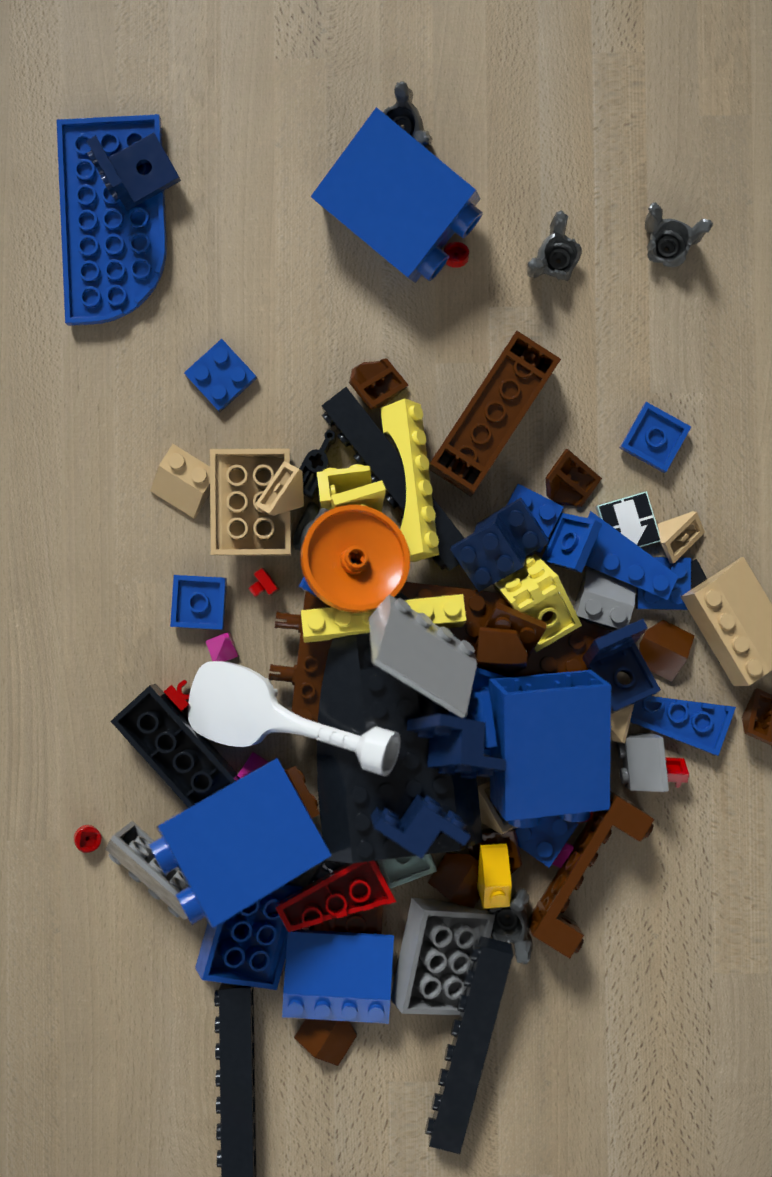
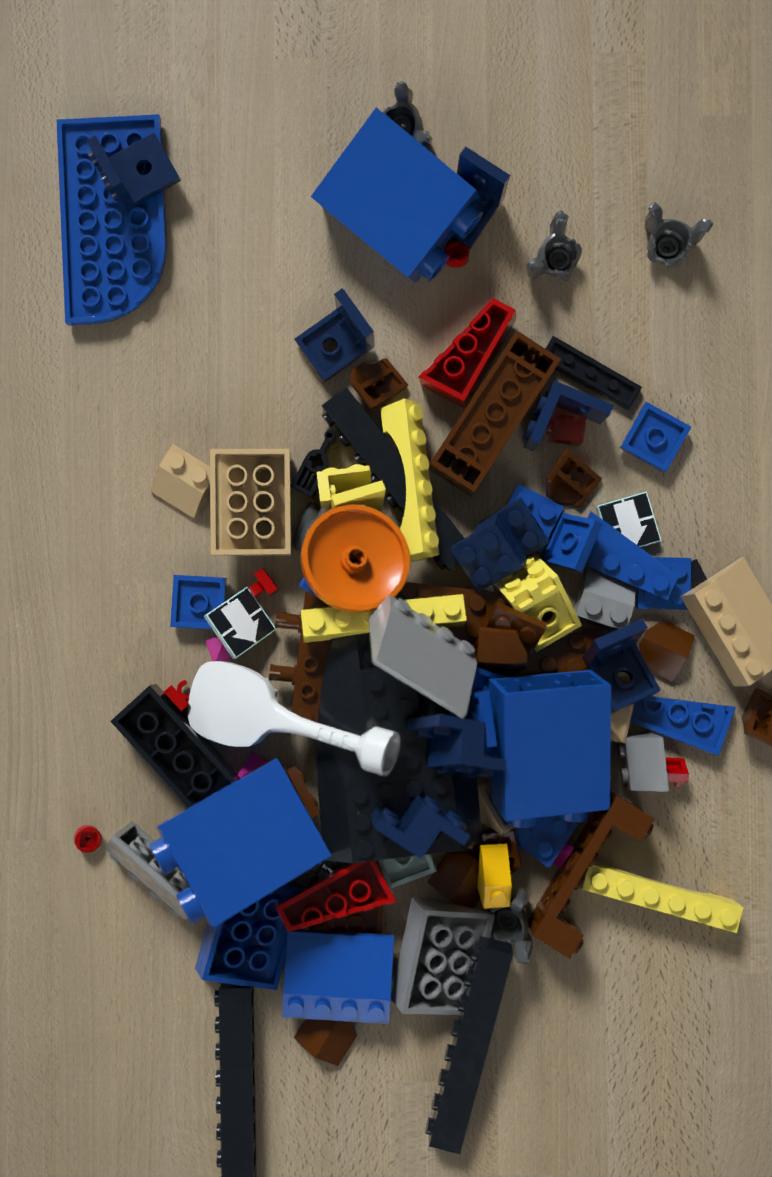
(220, 375): blue plate -> none
(240, 623): none -> tile
(283, 491): tan slope -> none
(345, 327): none -> dark blue bracket
(465, 362): none -> red wedge
(490, 184): none -> dark blue bracket
(566, 430): none -> clear red brick
(569, 400): none -> dark blue bracket
(594, 374): none -> black tile
(662, 897): none -> light yellow arch
(680, 534): tan slope -> none

